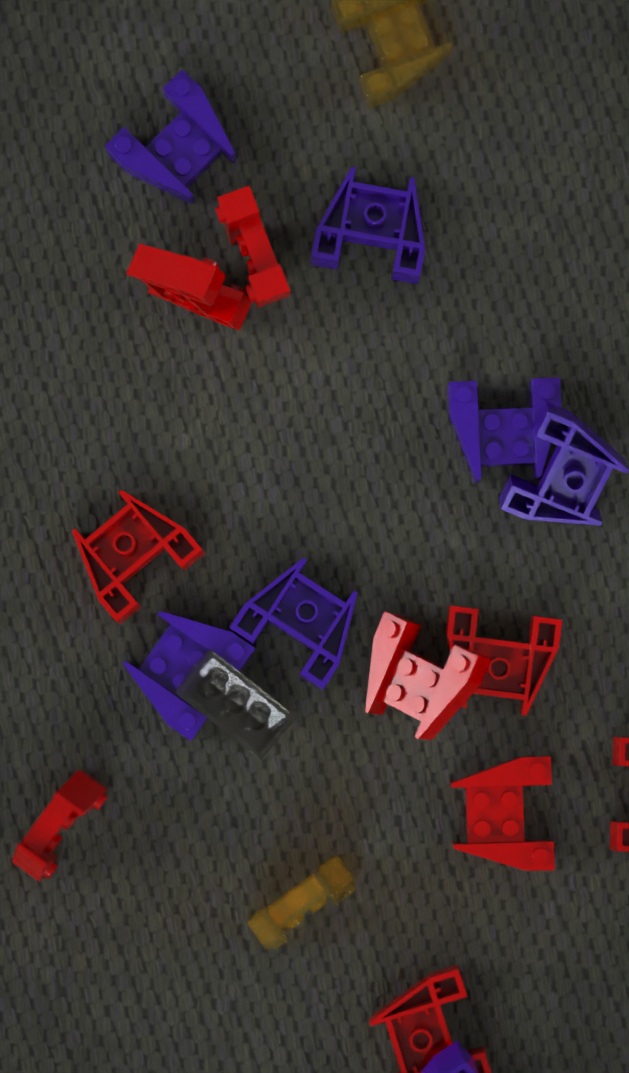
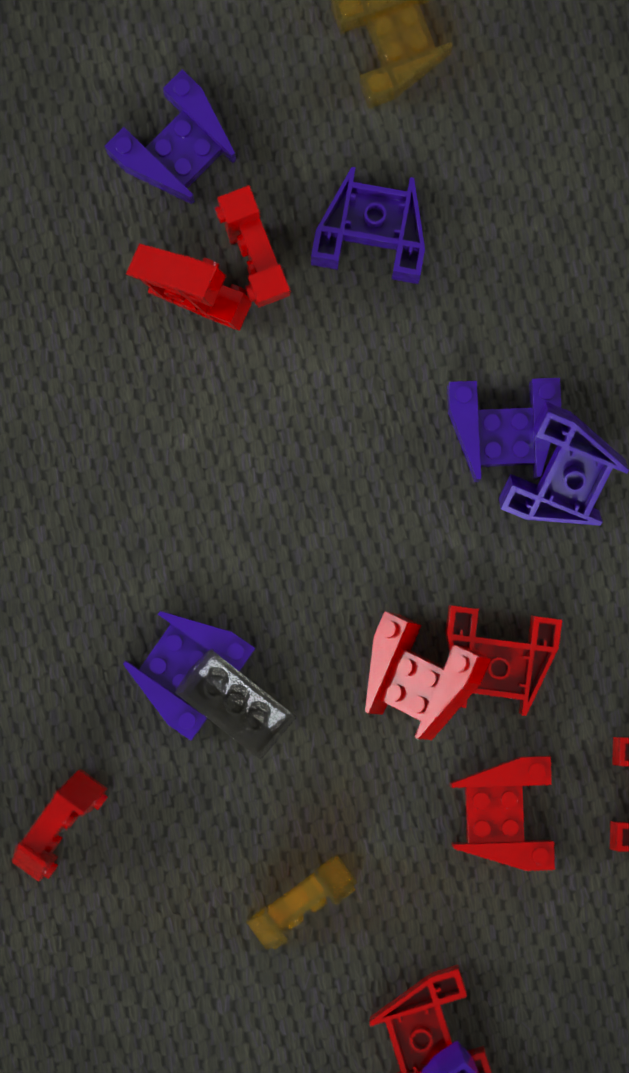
(128, 545): red wedge -> none
(305, 614): dark purple wedge -> none

